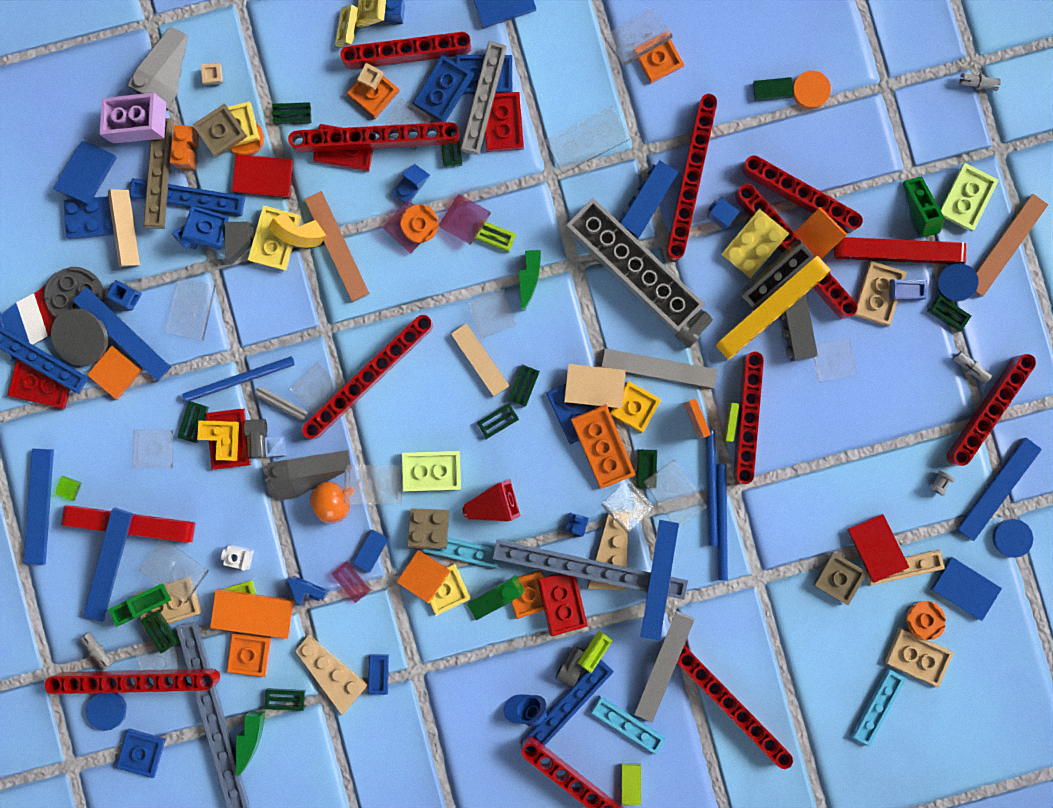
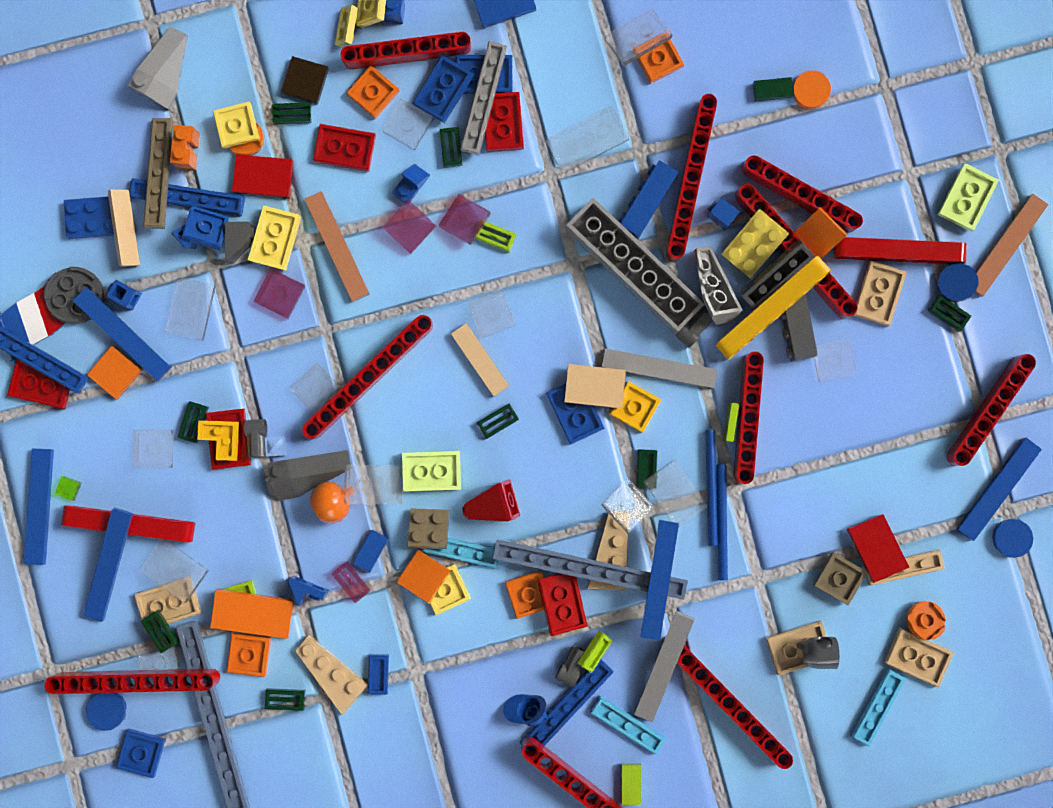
(79, 337): dark grey tile -> none
(85, 172): blue tile -> none
(96, 651): light grey pin -> none
(133, 118): lavender brick -> none
(139, 605): green slope -> none
(211, 74): tan plate -> none
(220, 130): dark tan plate -> none
(238, 379): blue piece -> none
(244, 557): white brick -> none
(248, 740): green slope -> none
(279, 293): none -> clear pink tile
(281, 403): light grey axle -> none
(304, 236): yellow brick -> none
(305, 80): none -> dark brown tile
(366, 132): red beam -> none
(370, 76): tan plate -> none
(419, 223): orange tile -> none
(496, 597): green slope -> none
(529, 277): green slope -> none
(529, 370): dark green tile -> none
(576, 524): blue tile -> none
(603, 446): orange tile -> none
(697, 418): orange tile -> none
(715, 288): none -> light grey wedge
(784, 650): none -> tan tile
(820, 652): none -> dark grey piece
(908, 289): tile -> none
(923, 207): green slope -> none
(941, 483): light grey bush -> none
(966, 588): blue tile -> none
(972, 367): light grey pin -> none
(979, 81): light grey pin -> none

